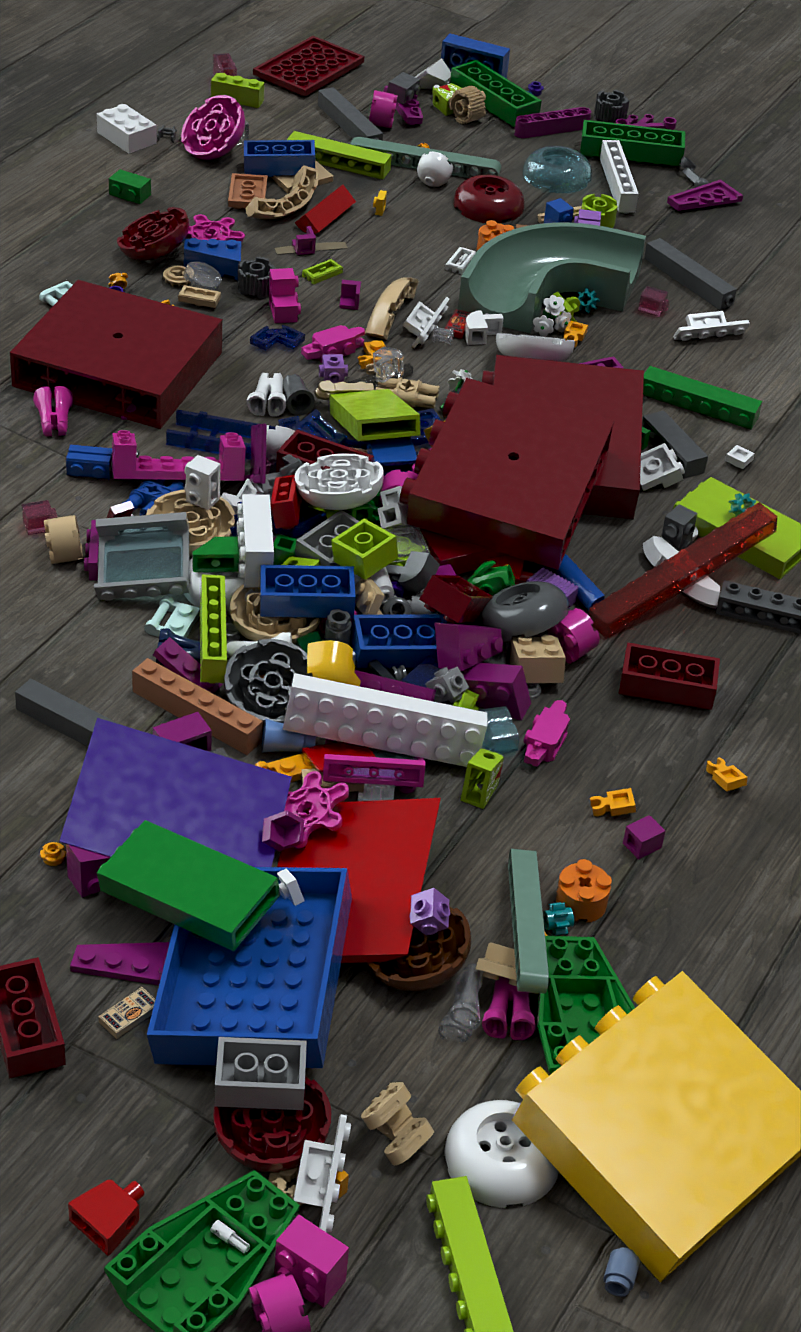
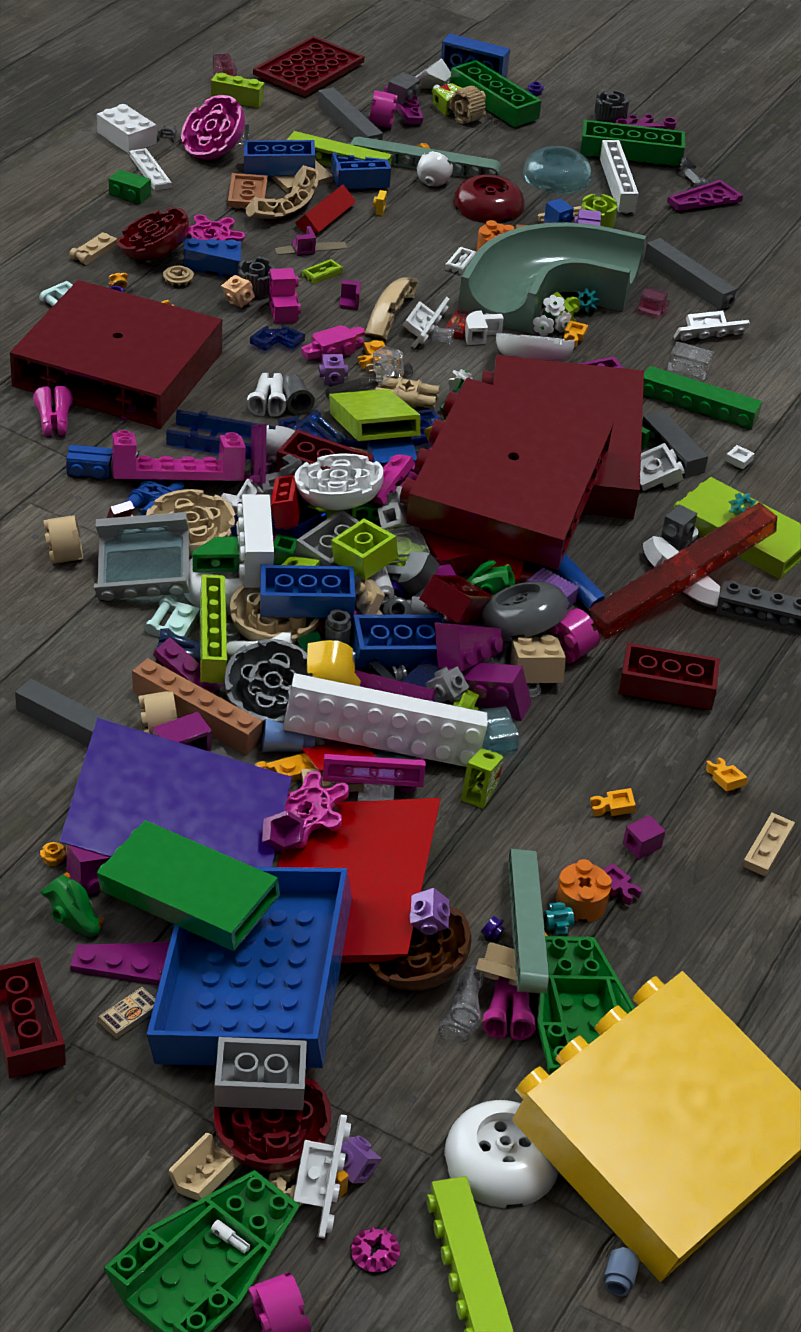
(35, 514): clear pink brick -> none
(72, 906): none -> green animal
(92, 552): magenta plate -> none
(93, 249): none -> tan plate
(107, 1213): red torso -> none
(150, 169): none -> white tile
(159, 709): none -> tan brick
(199, 296): tan plate -> none
(202, 275): clear tile -> none
(202, 482): white brick -> none
(202, 1168): none -> tan bracket
(238, 291): none -> light nougat brick
(289, 887): white plate -> none
(313, 1260): dark pink brick -> none
(327, 387): tan hinge -> none
(359, 1159): none -> medium lavender brick
(360, 173): none -> blue wedge
(382, 1259): none -> dark pink gear
(393, 472): none -> dark pink wing
(395, 1121): tan piece -> none
(493, 928): none -> dark purple plate
(547, 734): dark pink hinge -> none
(551, 122): magenta beam -> none
(621, 884): none -> magenta plate
(690, 360): none -> clear brick
(768, 844): none -> tan plate

